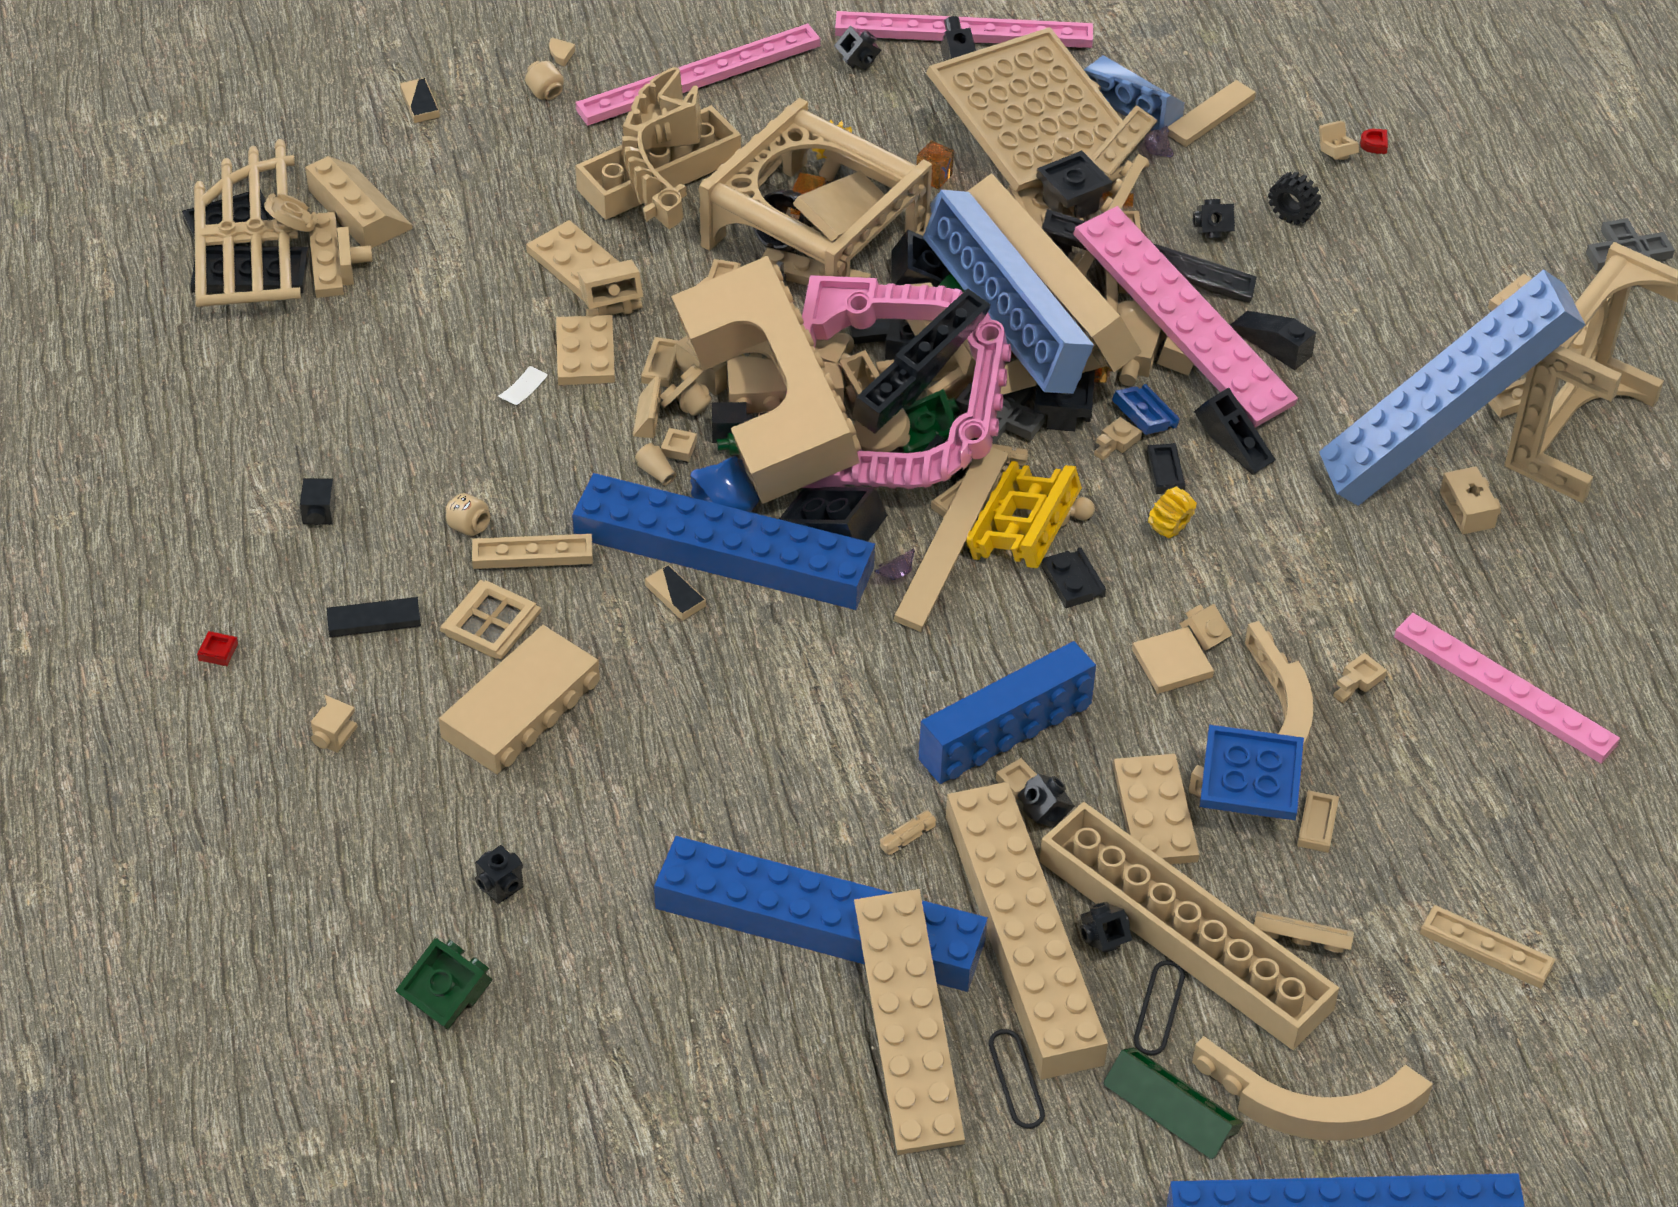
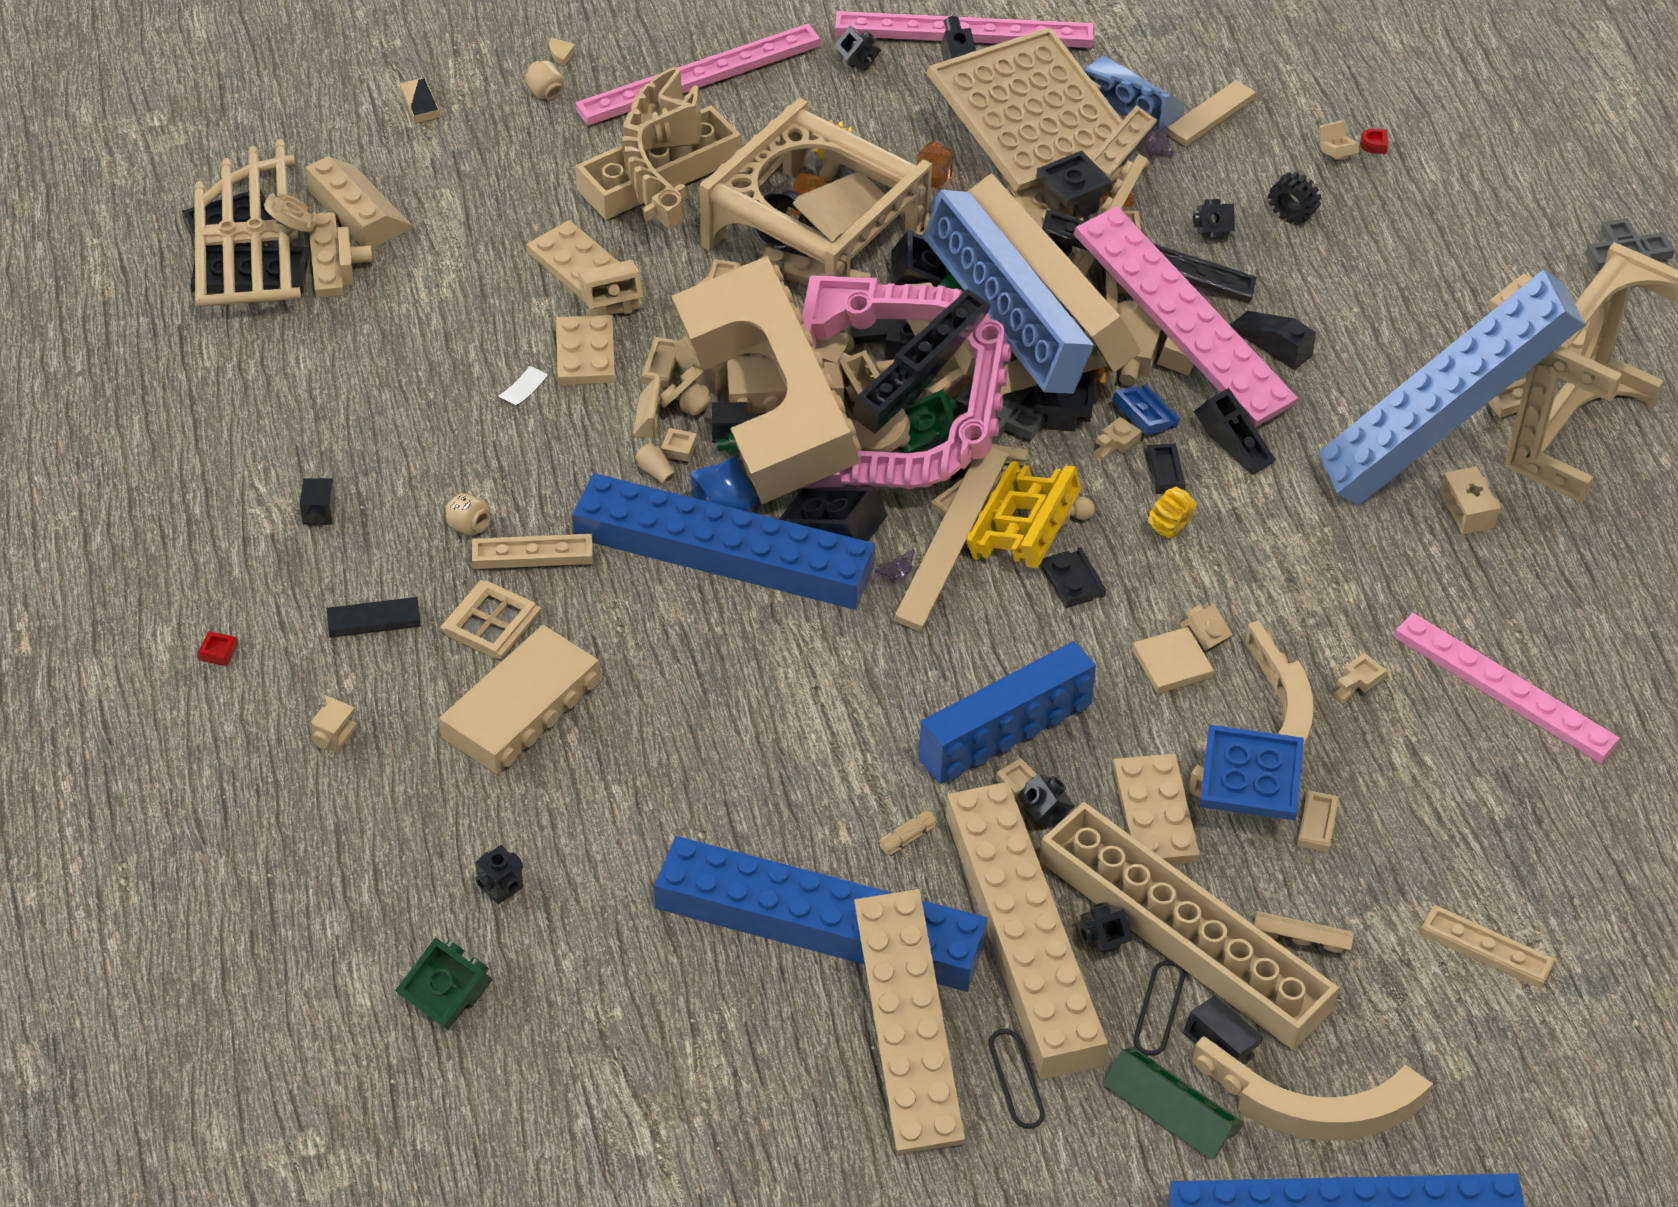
(675, 592): tile -> none
(1223, 1028): none -> black hinge

